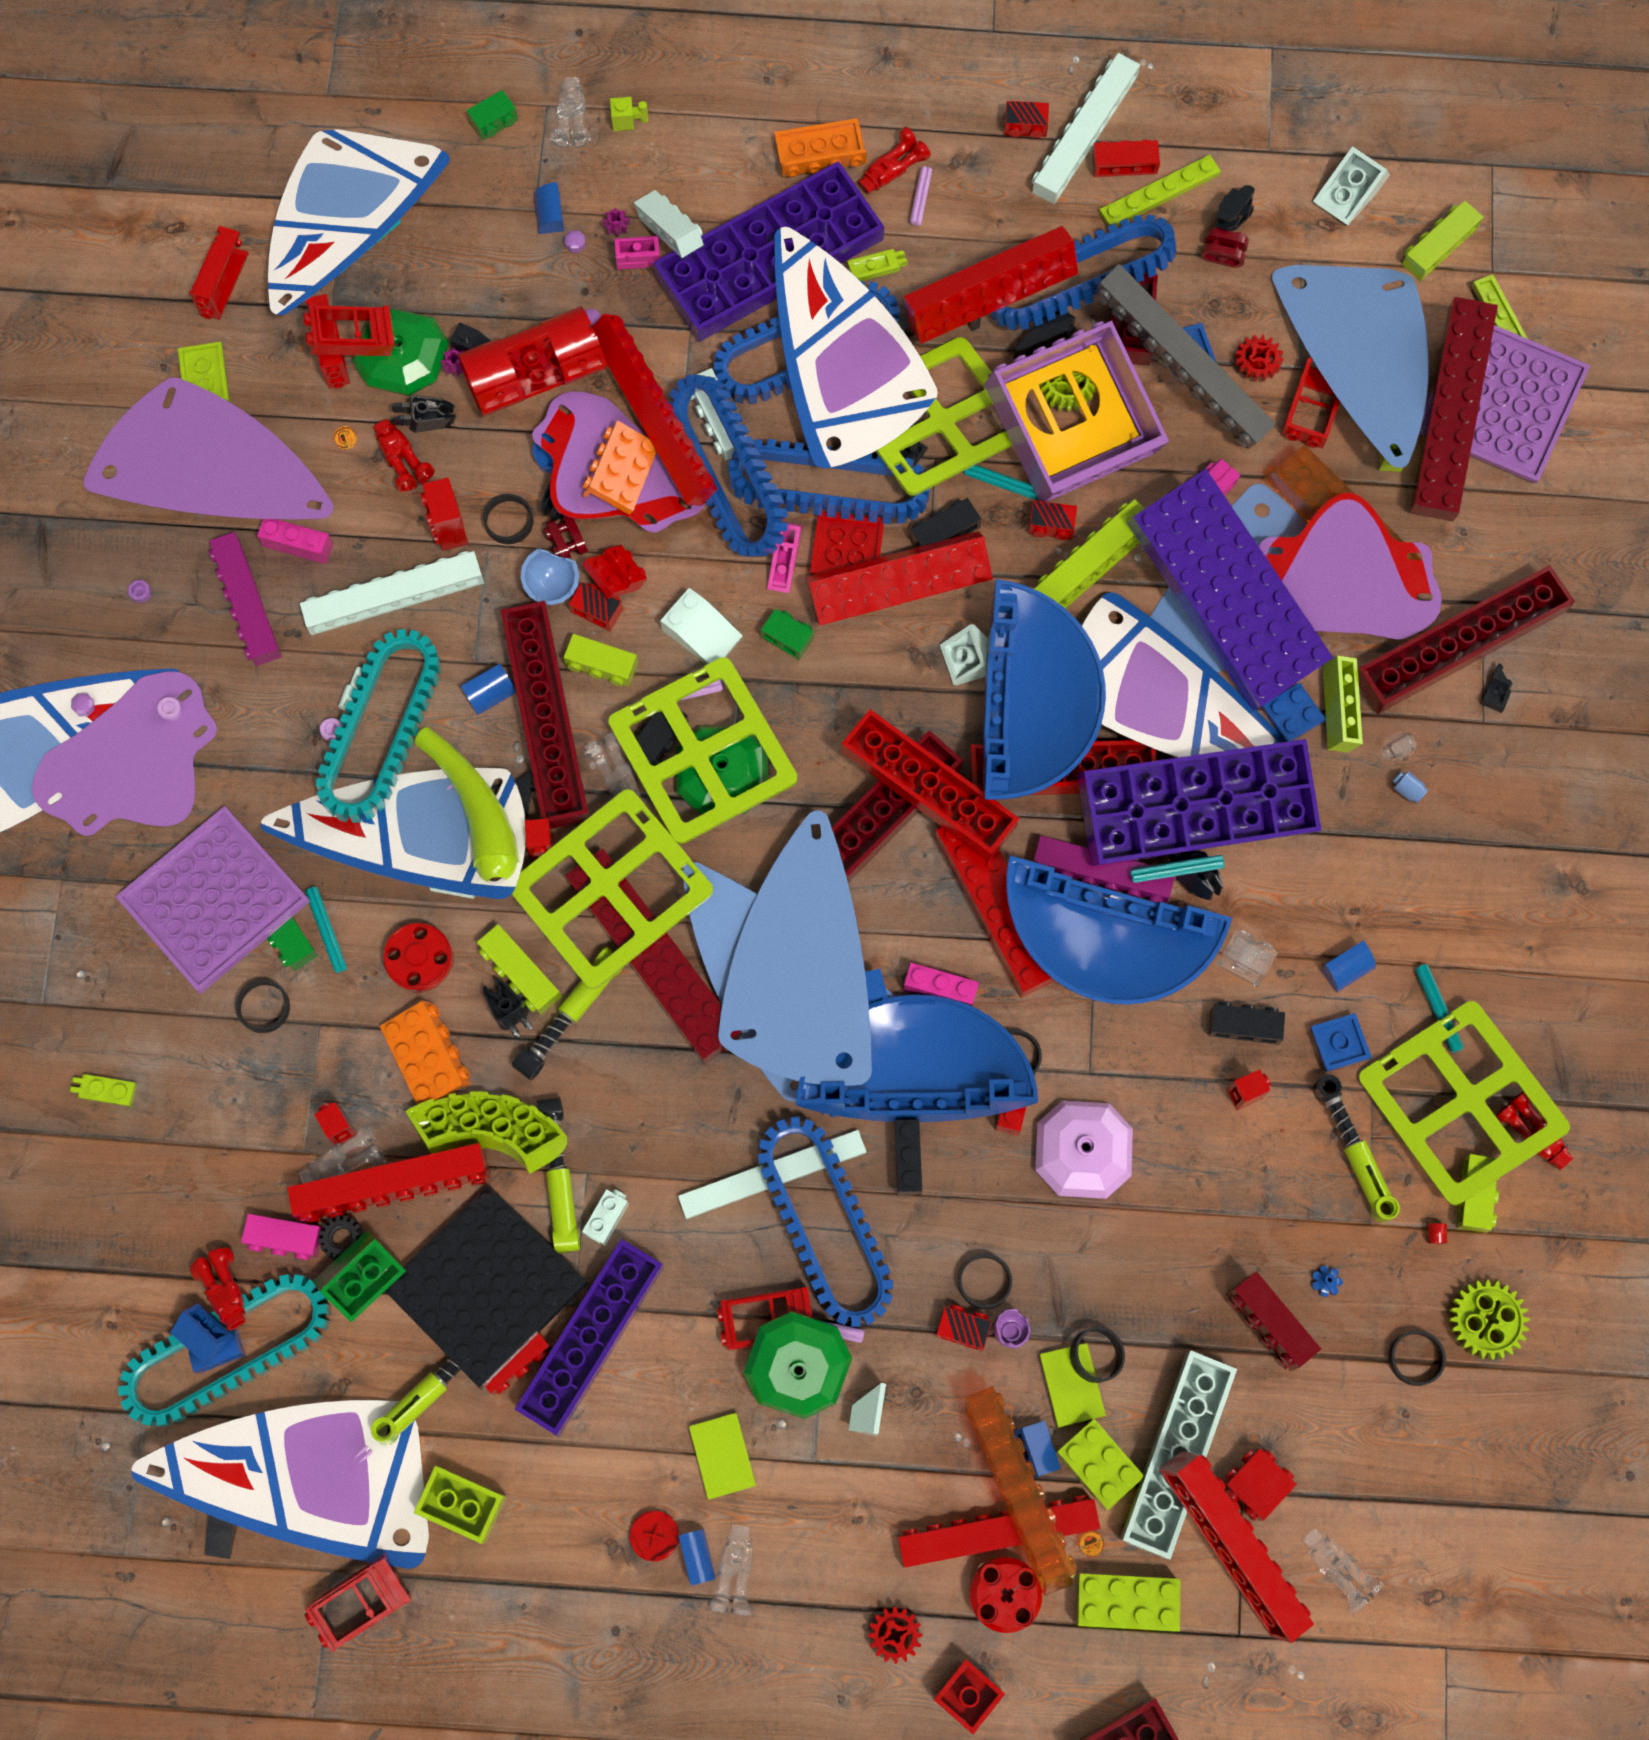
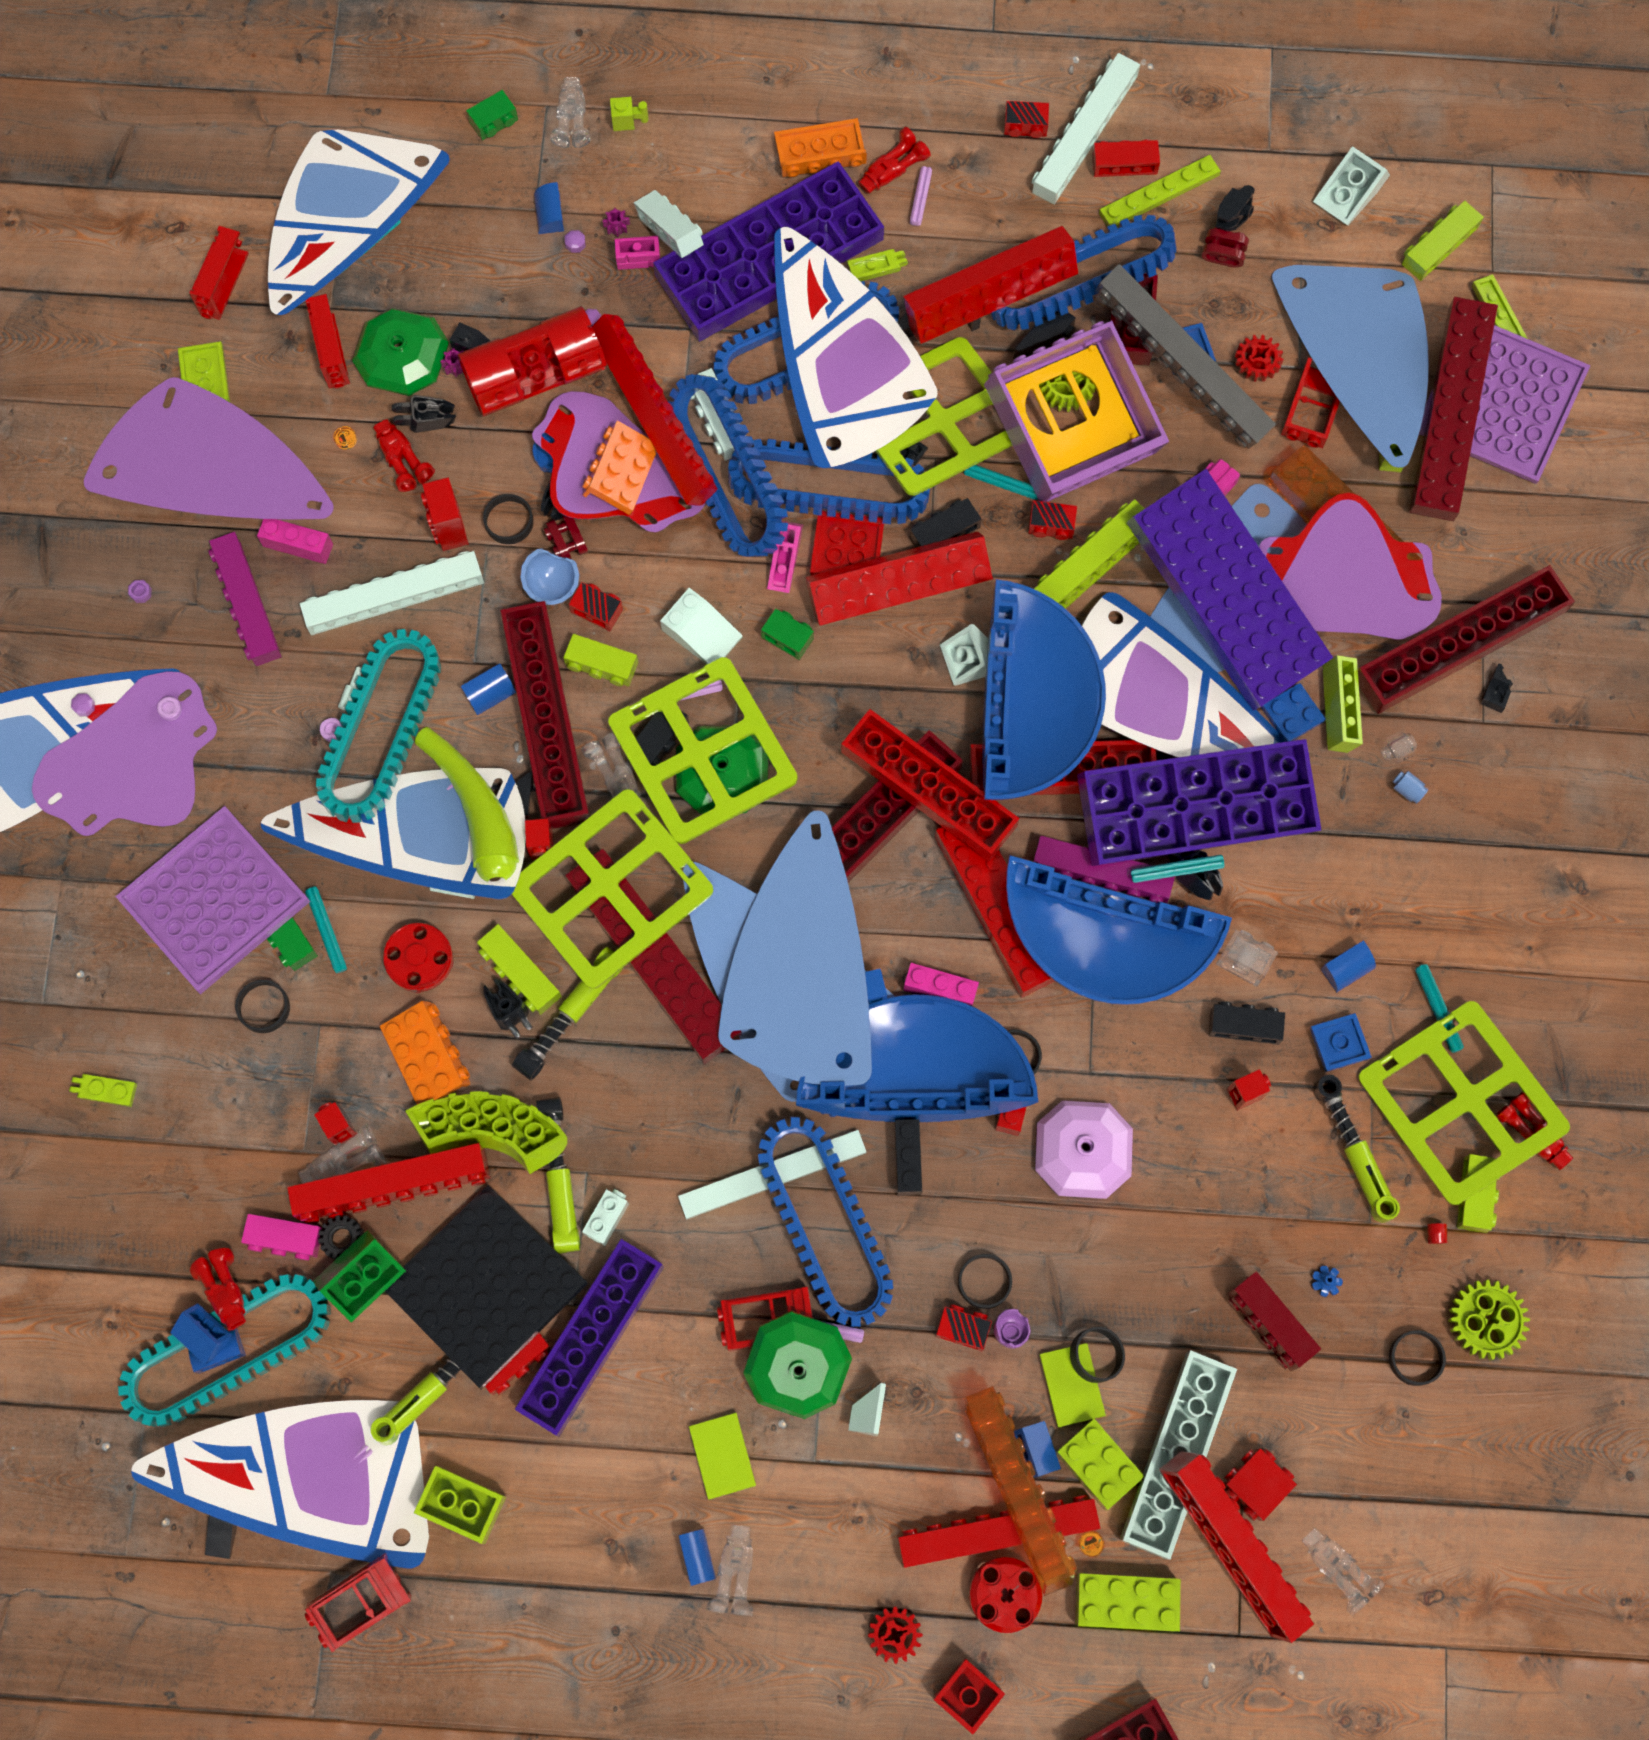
(380, 327): red door -> none
(615, 572): red plate -> none
(654, 1536): red tile -> none

